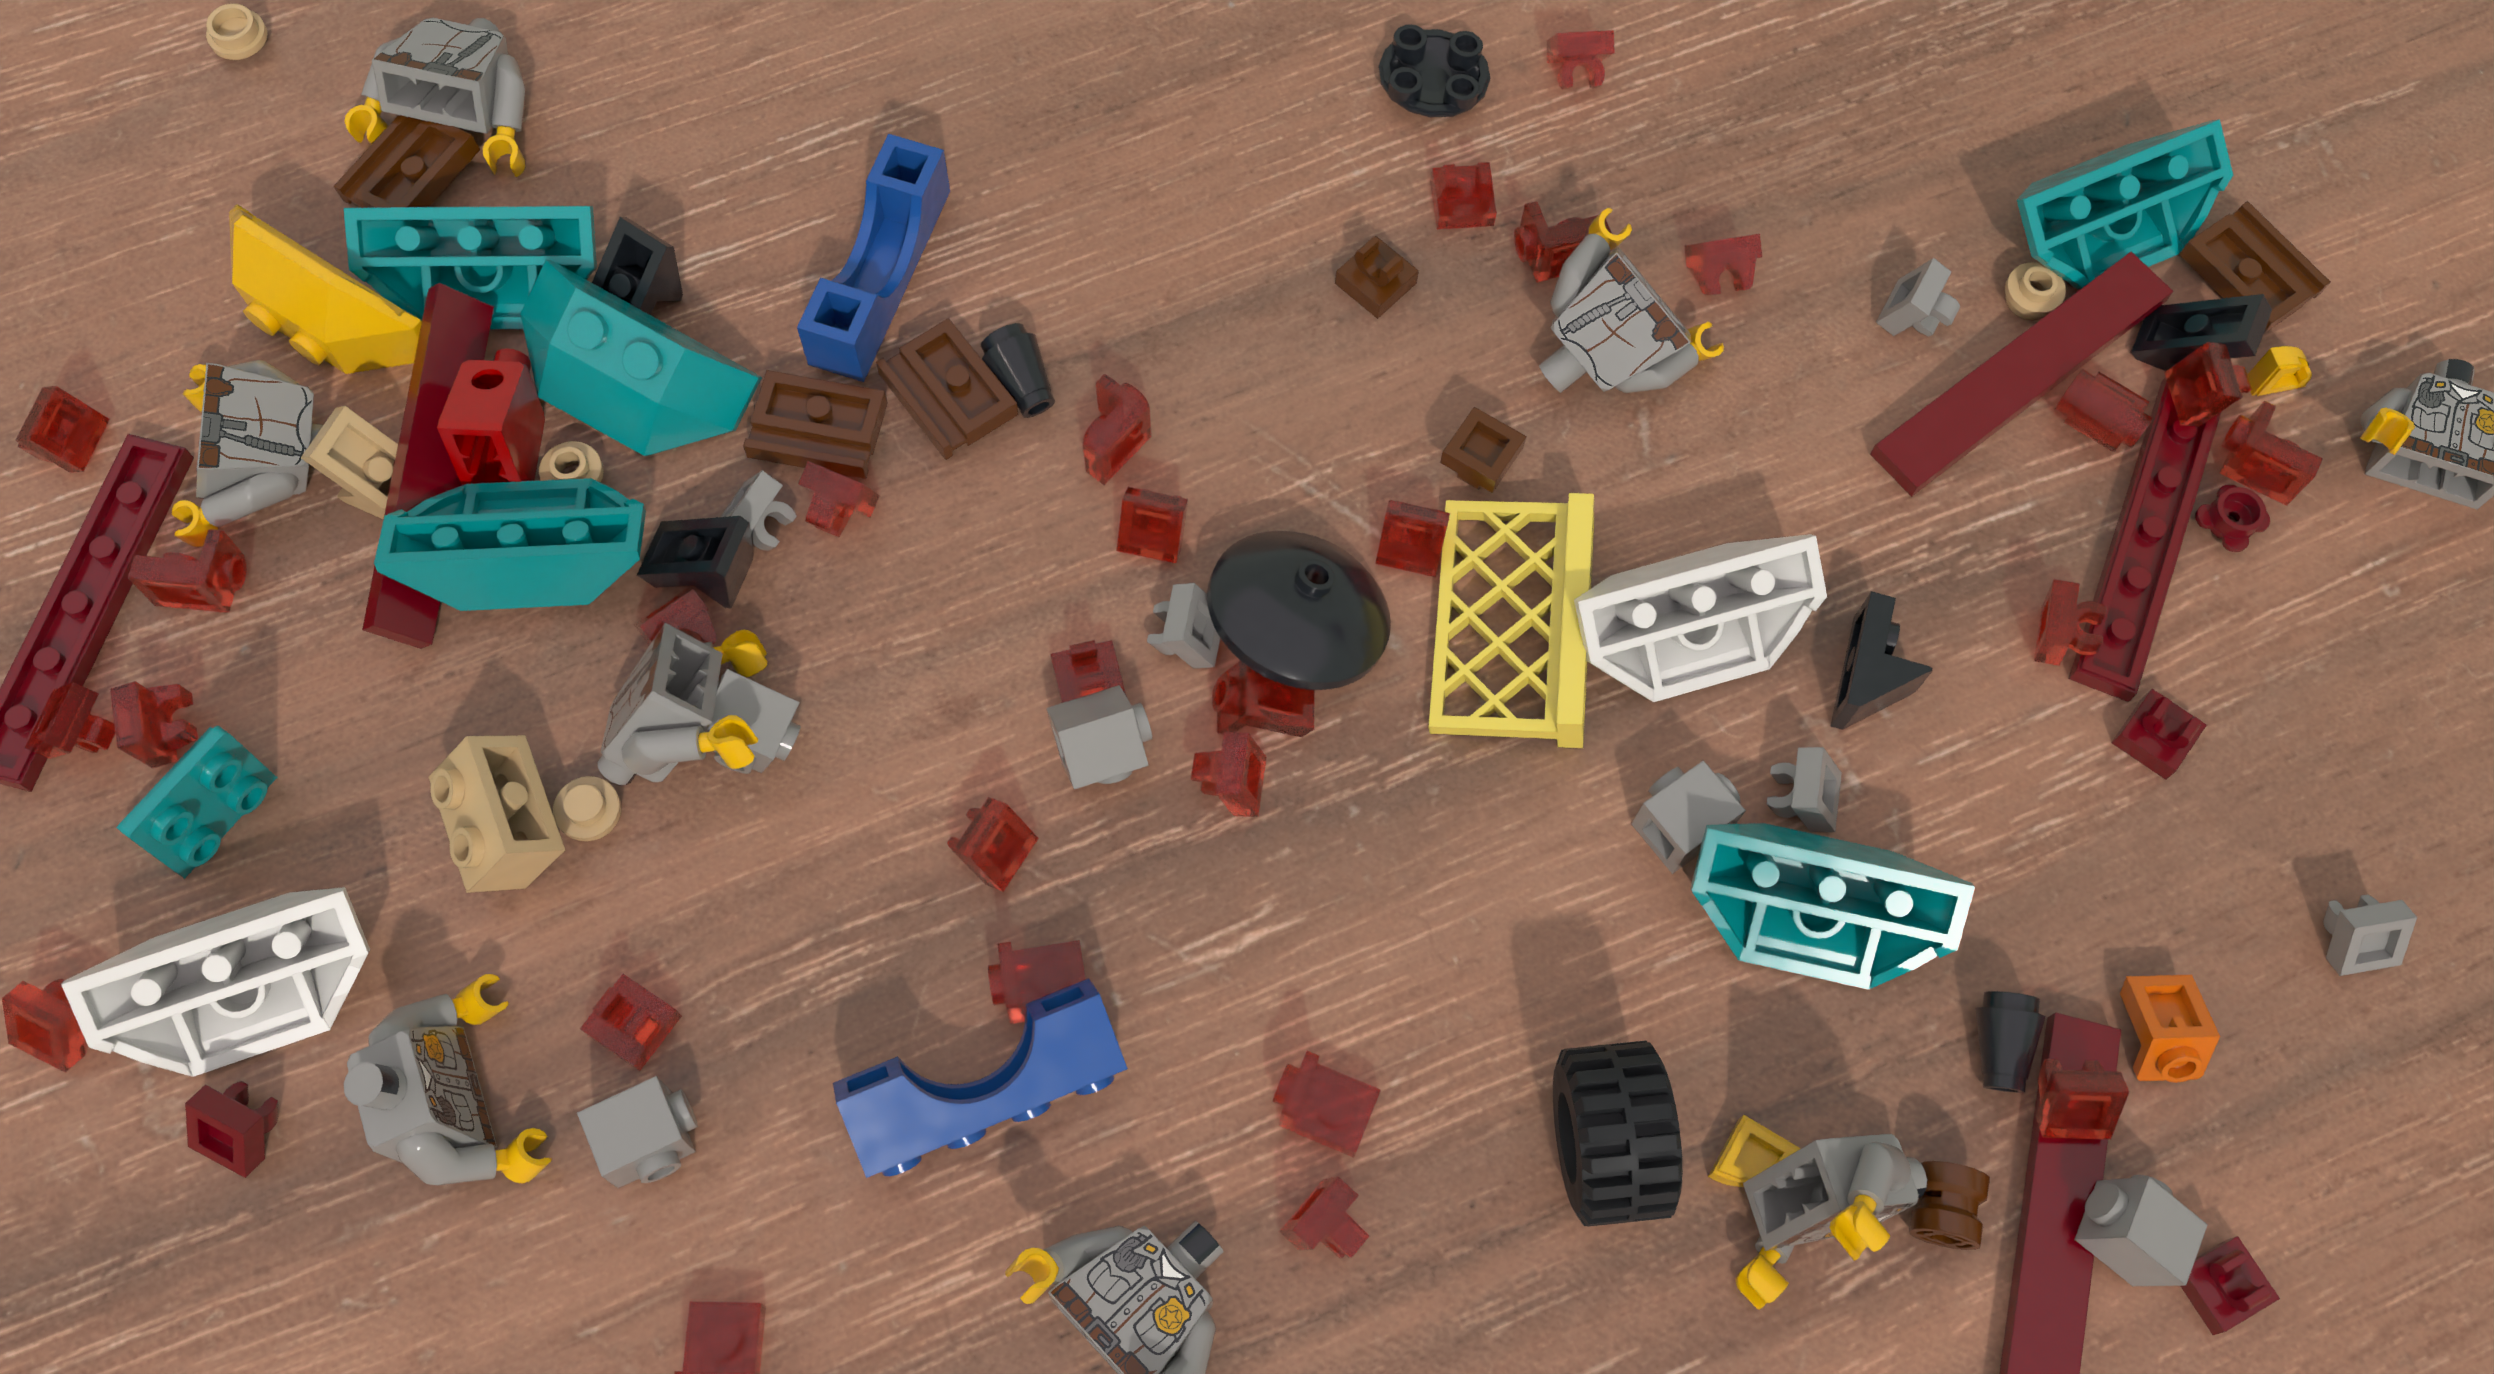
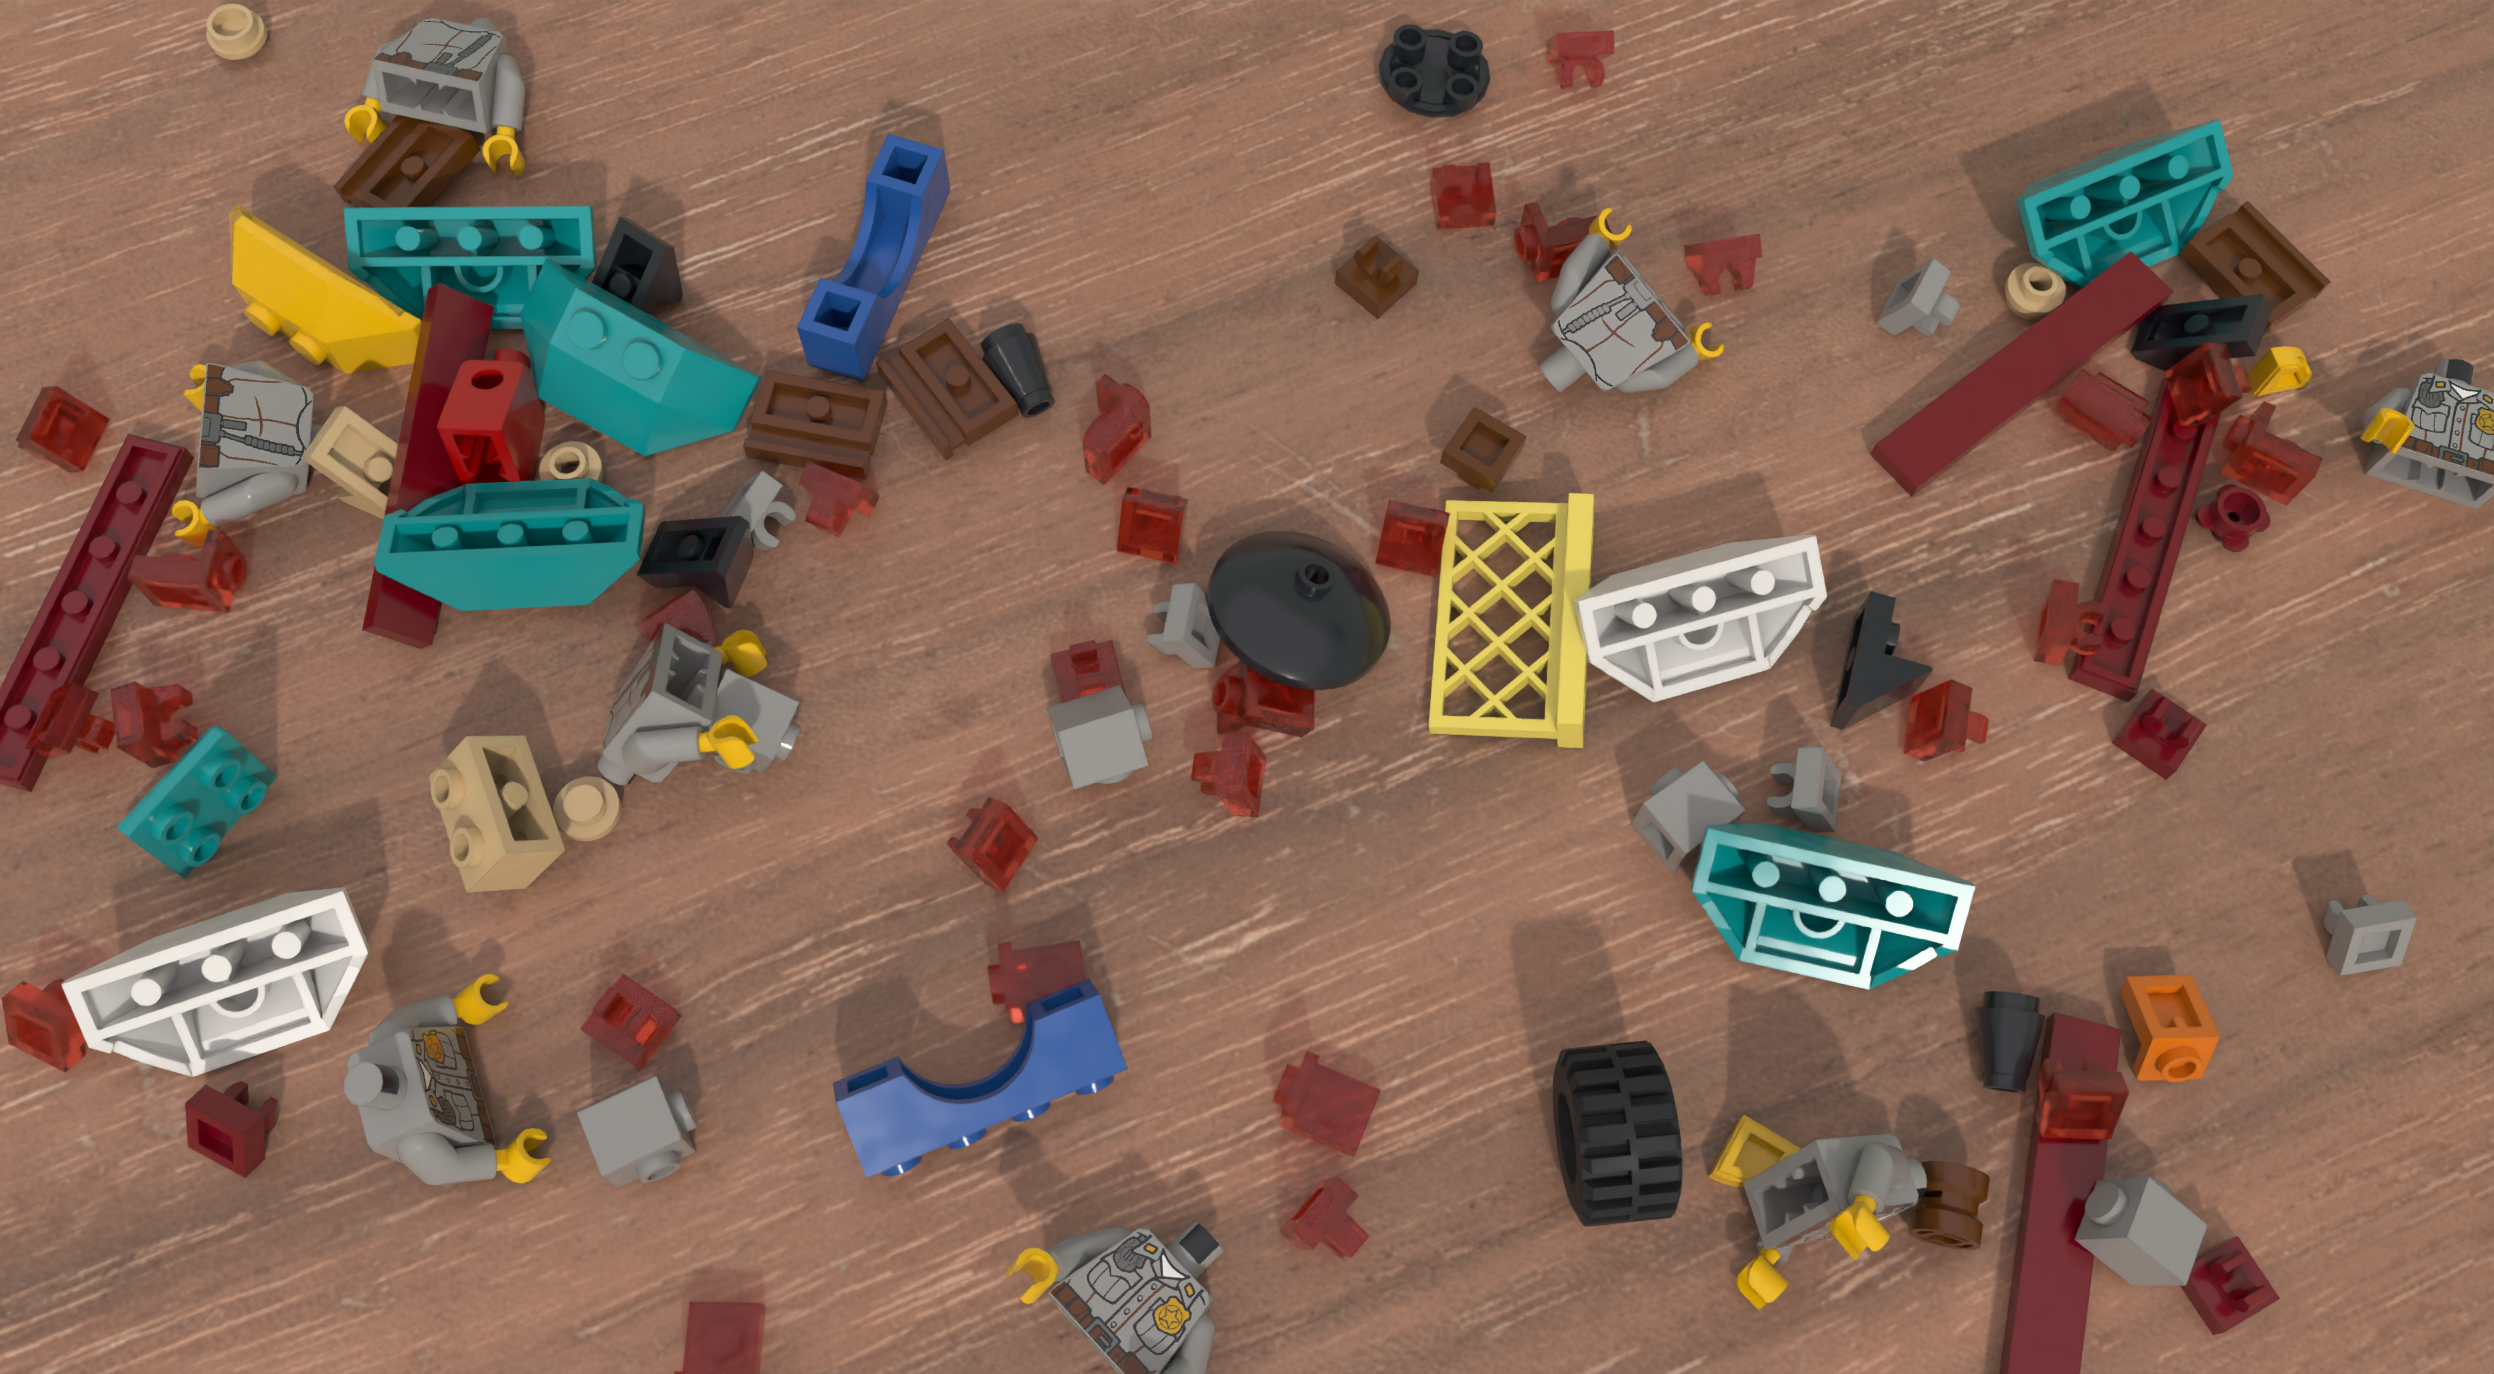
(1943, 721): none -> clear red tile

